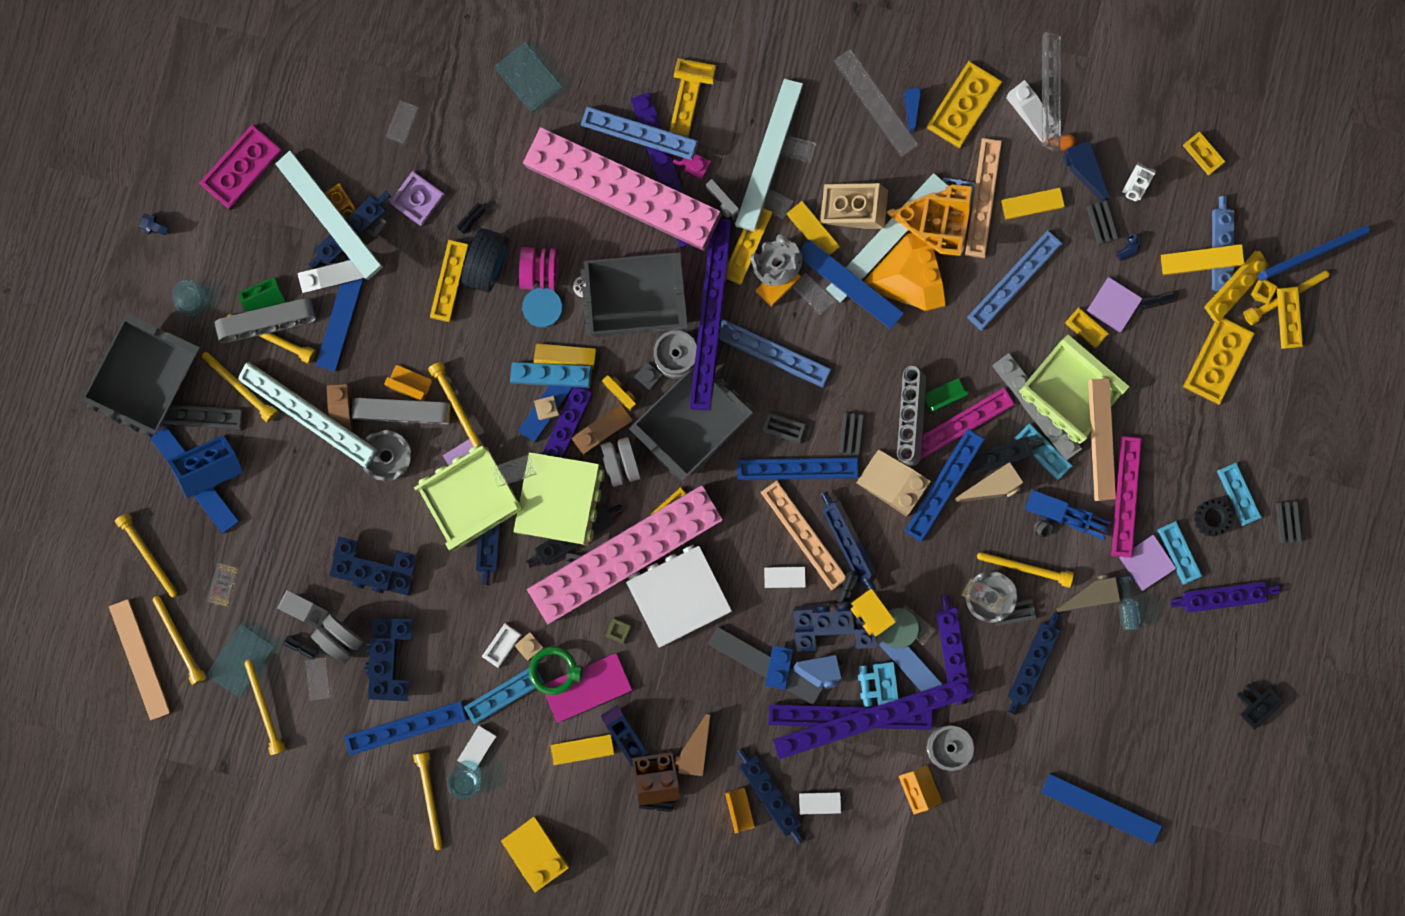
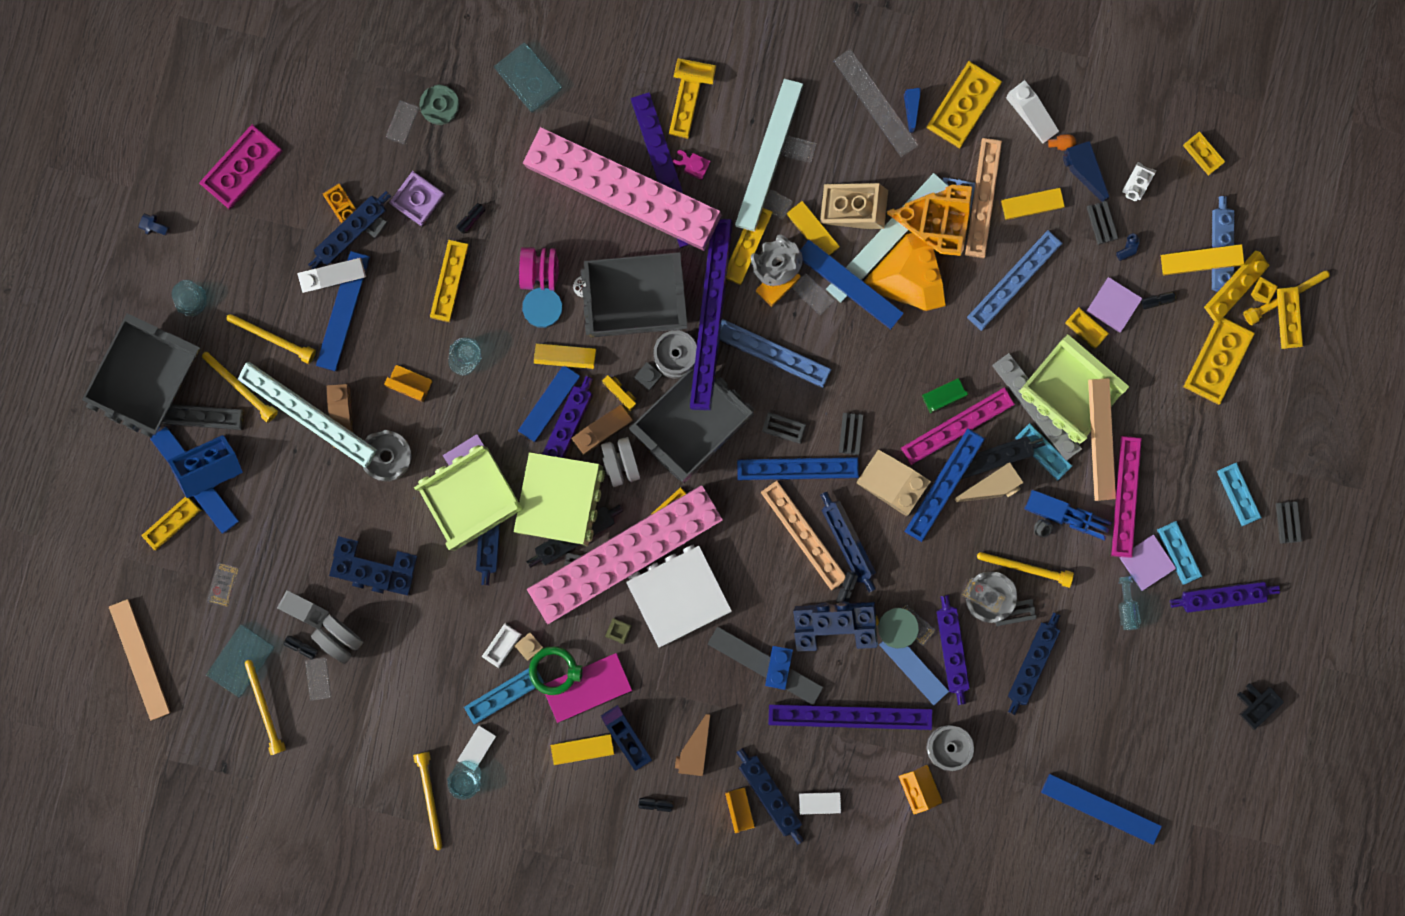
(125, 522): yellow piece -> none
(171, 523): none -> yellow tile
(195, 673): yellow piece -> none
(261, 295): green panel -> none
(265, 320): light grey beam -> none
(329, 215): light aqua tile -> none
(382, 659): dark blue bracket -> none
(400, 411): light grey beam -> none
(405, 728): blue tile -> none
(438, 371): yellow piece -> none
(439, 105): none -> sand green tile
(464, 355): none -> clear light blue hat
(484, 260): black wheel -> none
(514, 470): clear tile -> none
(535, 854): yellow slope -> none
(546, 408): tan plate -> none
(550, 375): dark azure plate -> none
(639, 133): medium blue tile -> none
(655, 779): reddish brown slope -> none
(726, 206): light grey plate -> none
(784, 577): white tile -> none
(820, 671): medium blue slope -> none
(872, 612): yellow brick -> none
(873, 717): dark purple plate -> none
(884, 681): medium azure plate -> none
(916, 424): light grey beam -> none
(1051, 91): clear tile -> none
(1096, 593): dark tan slope -> none
(1222, 509): black tyre -> none
(1313, 253): blue tile -> none

